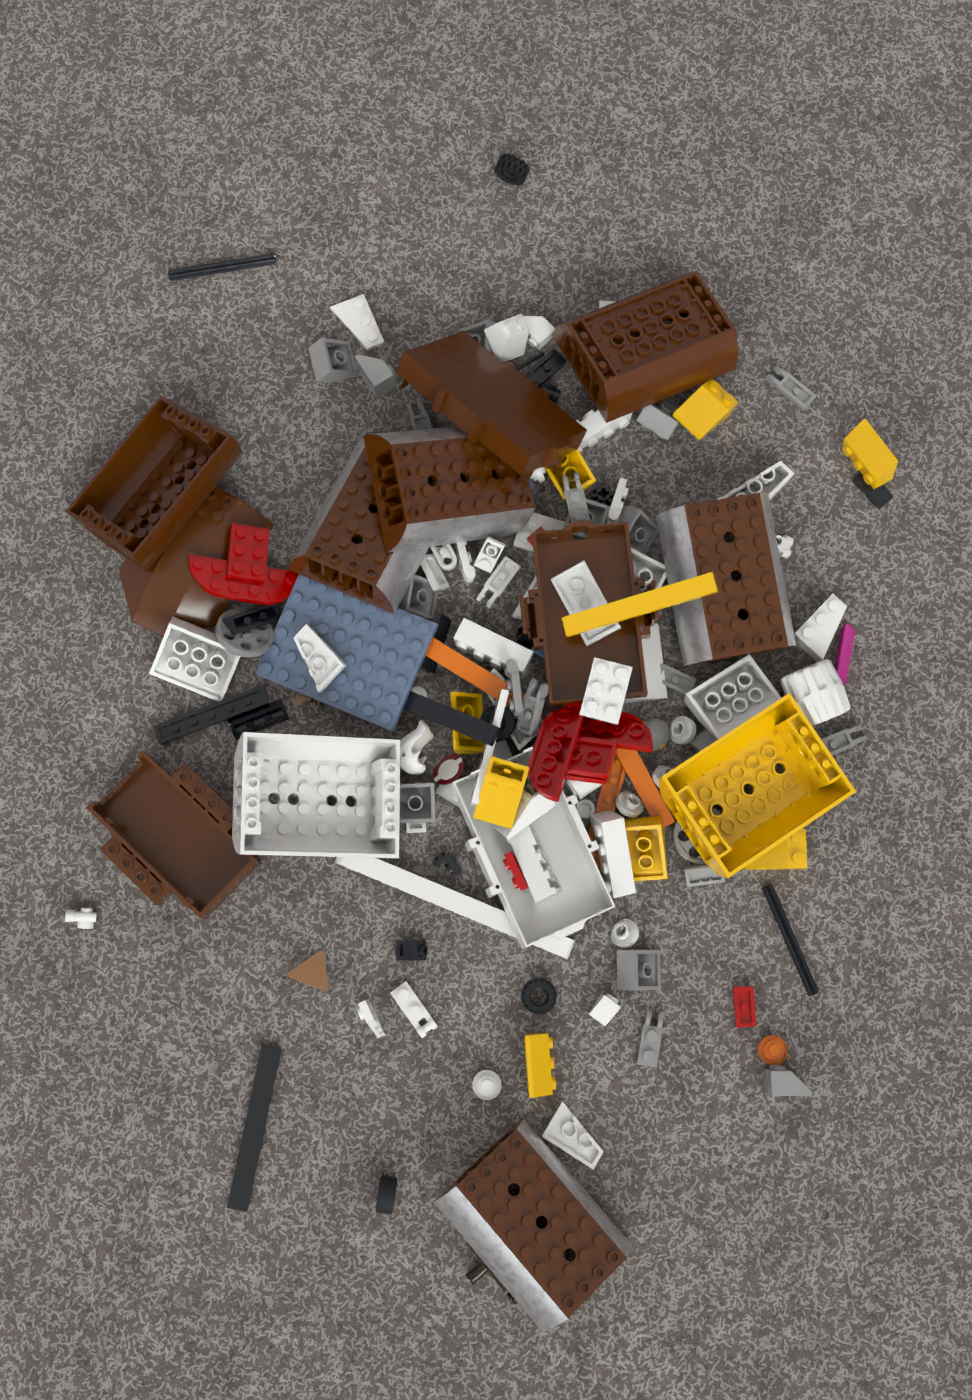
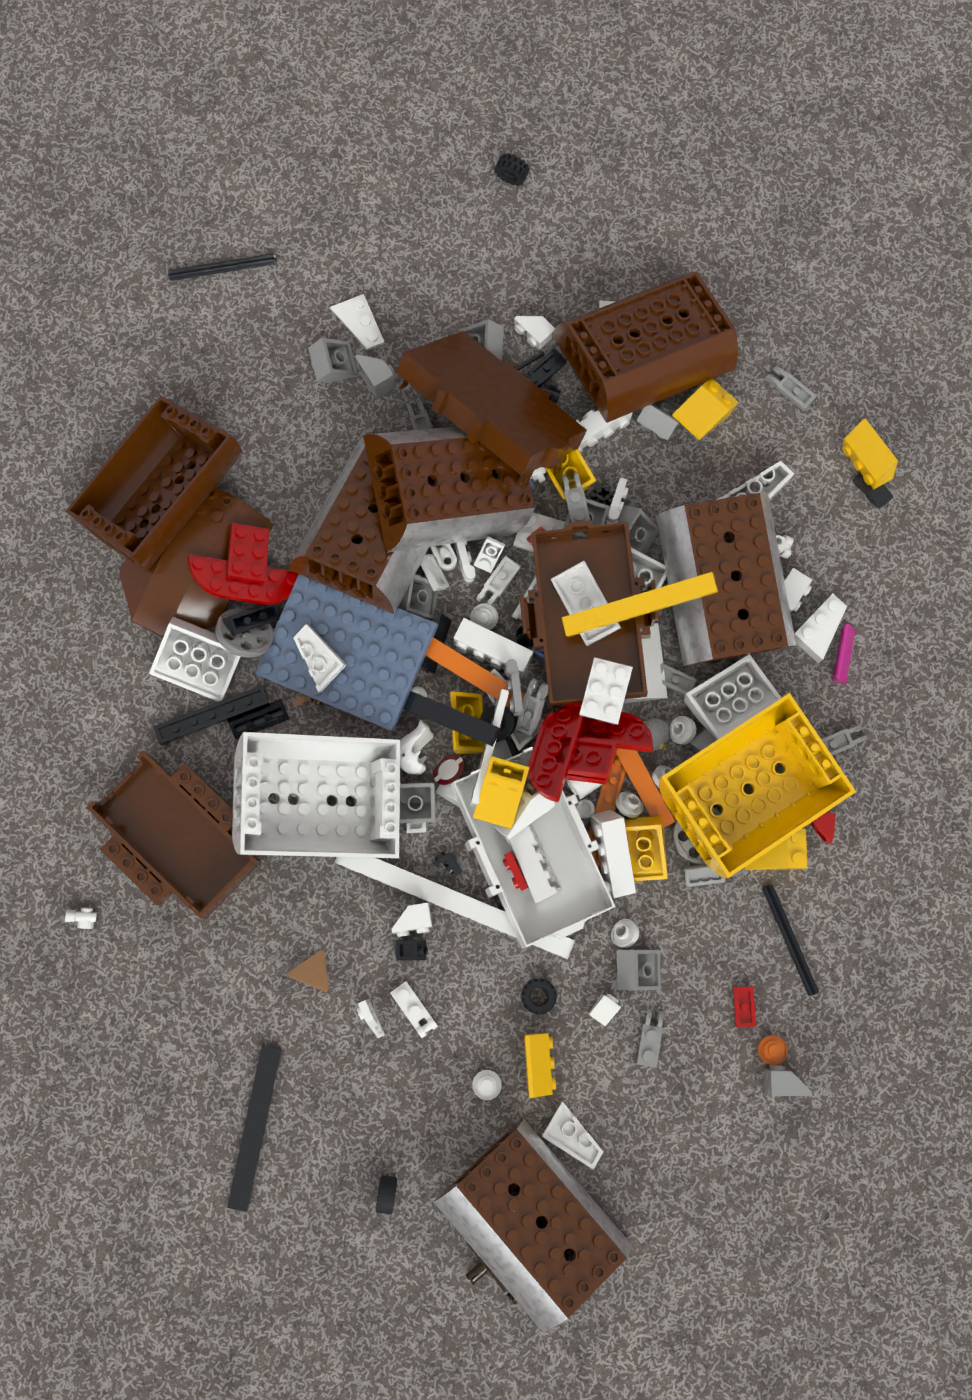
(416, 918): none -> white slope
(485, 615): none -> white plate
(508, 338): white slope -> none
(796, 586): none -> white slope
(817, 691): white wheel -> none
(825, 827): none -> red slope

